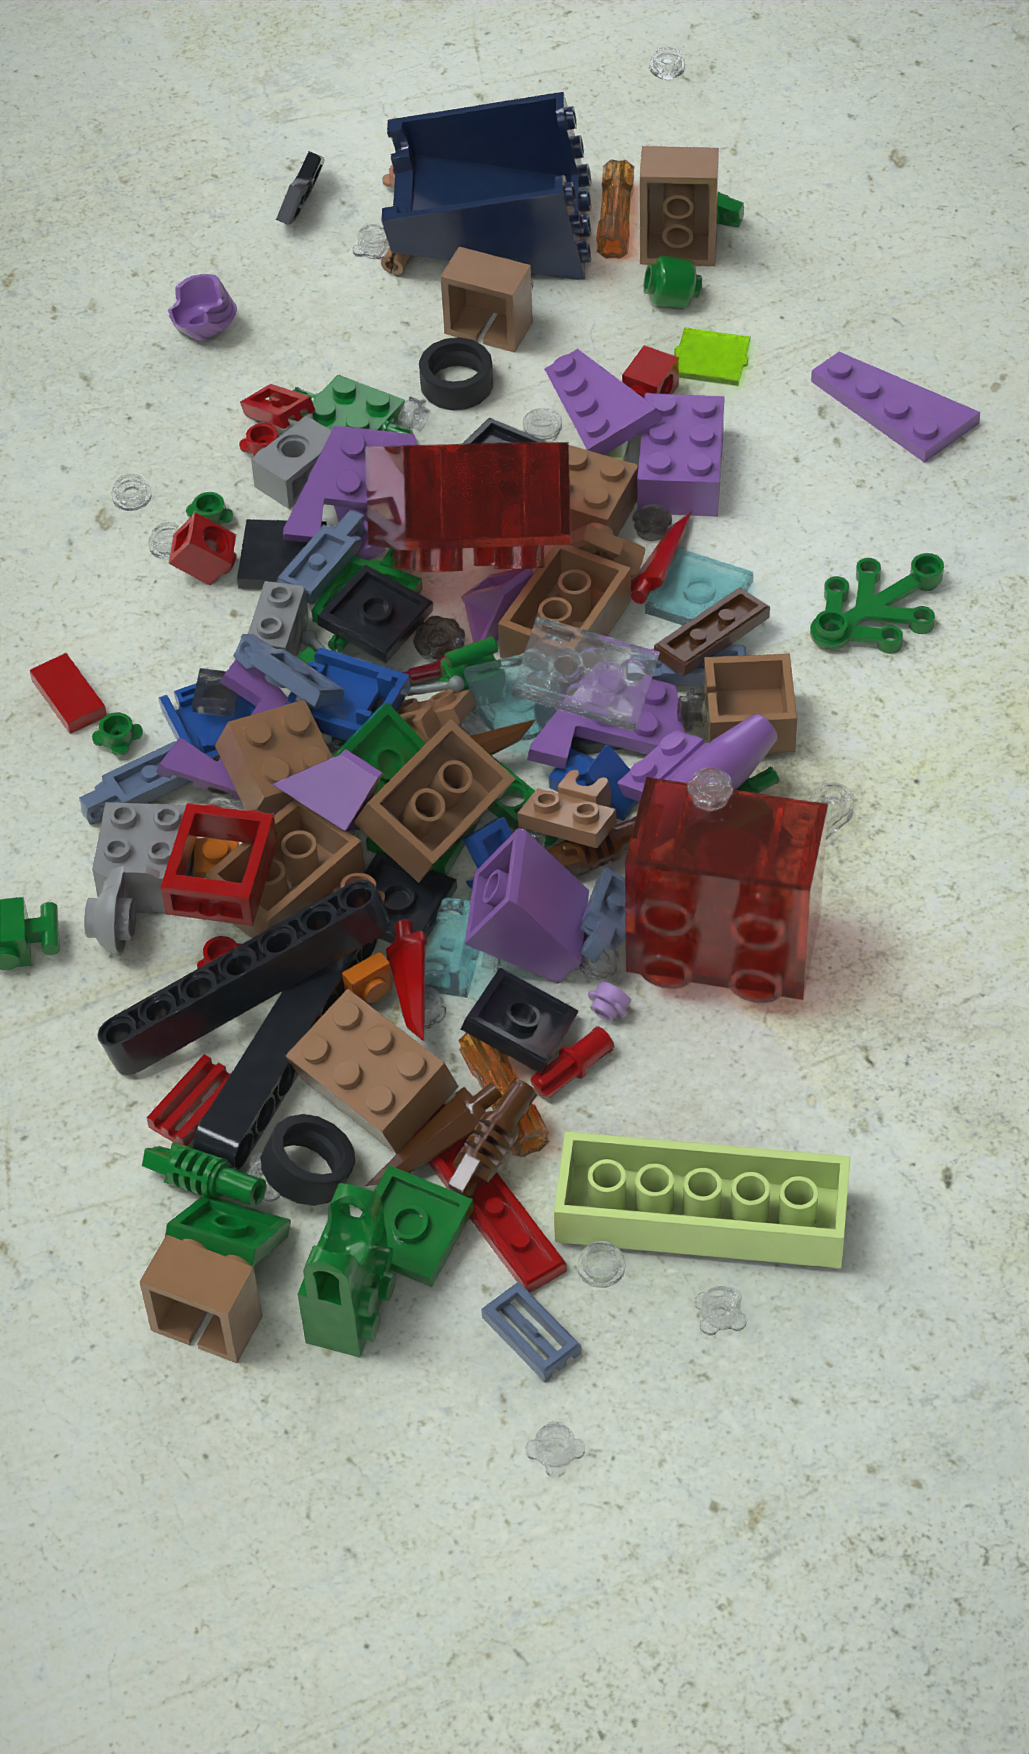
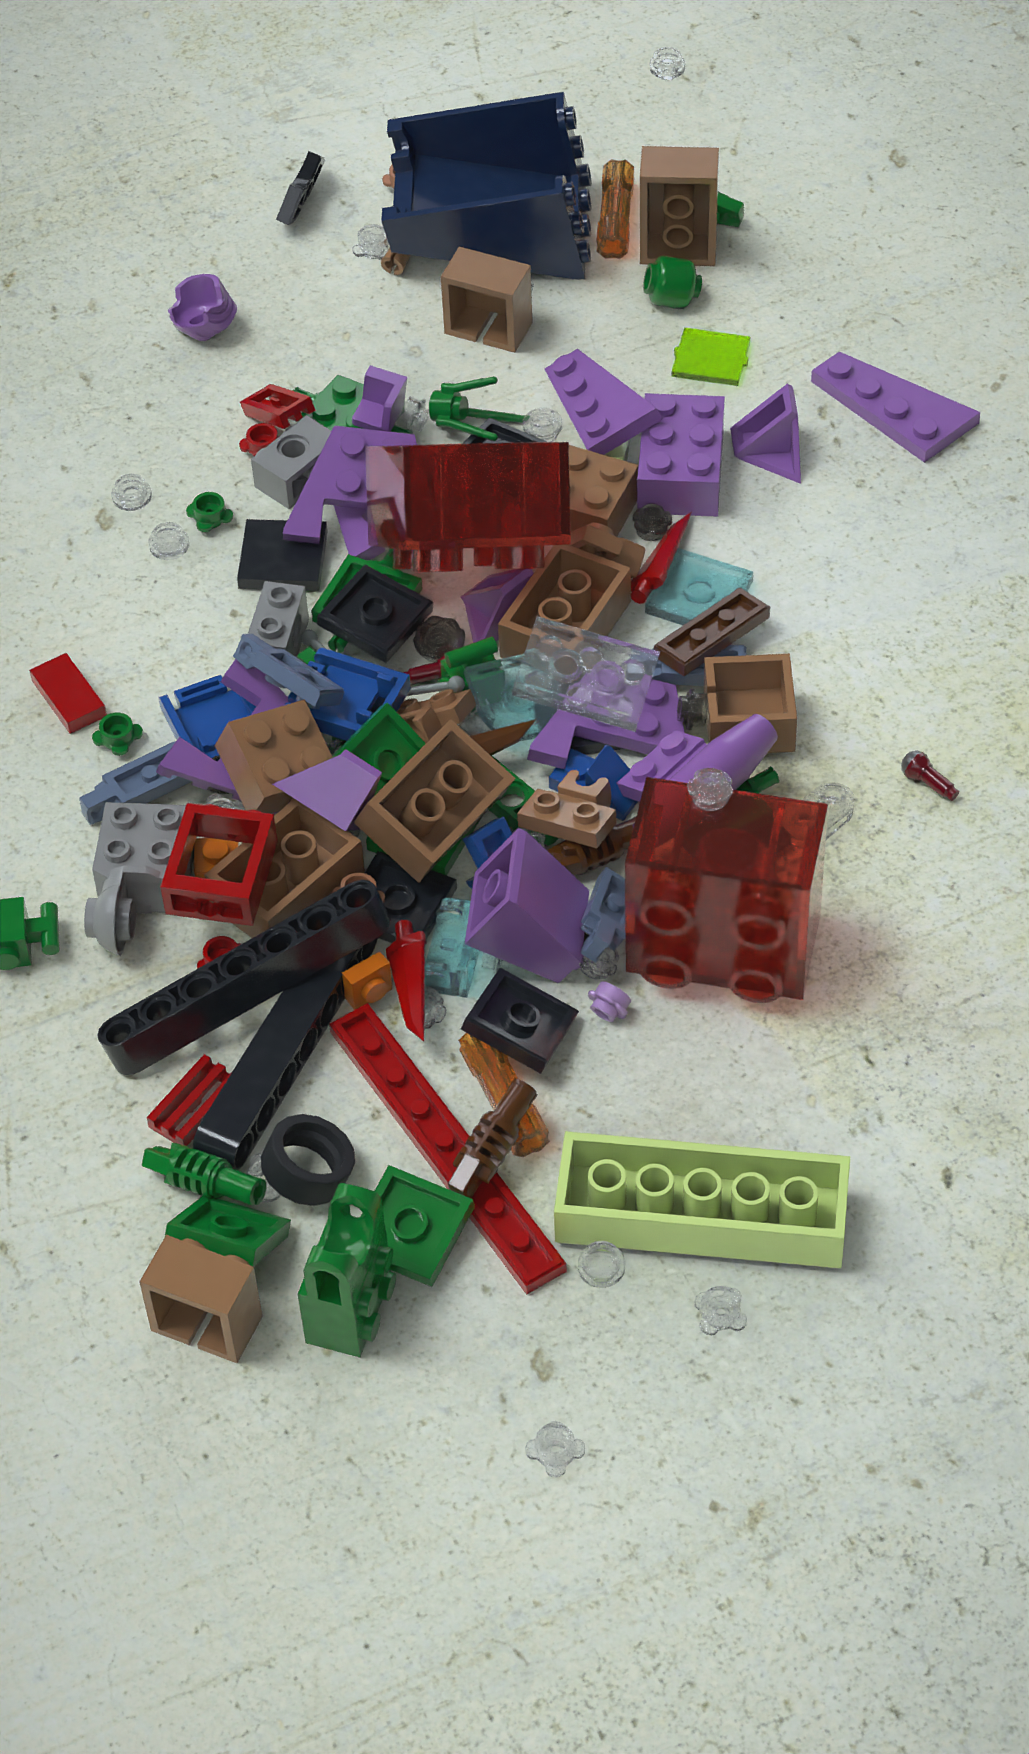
(203, 549): red brick -> none
(213, 696): clear smoke plate -> none
(325, 556): sand blue hinge -> none
(372, 1071): medium nougat brick -> none
(381, 400): none -> medium lavender panel
(444, 1130): reddish brown bar -> none
(449, 407): none -> green plant
(451, 353): black tyre -> none
(555, 1358): sand blue tile -> none
(572, 1062): red axle -> none
(652, 372): red brick -> none
(771, 435): none -> medium lavender slope
(834, 629): green plant -> none
(918, 767): none -> dark red piece

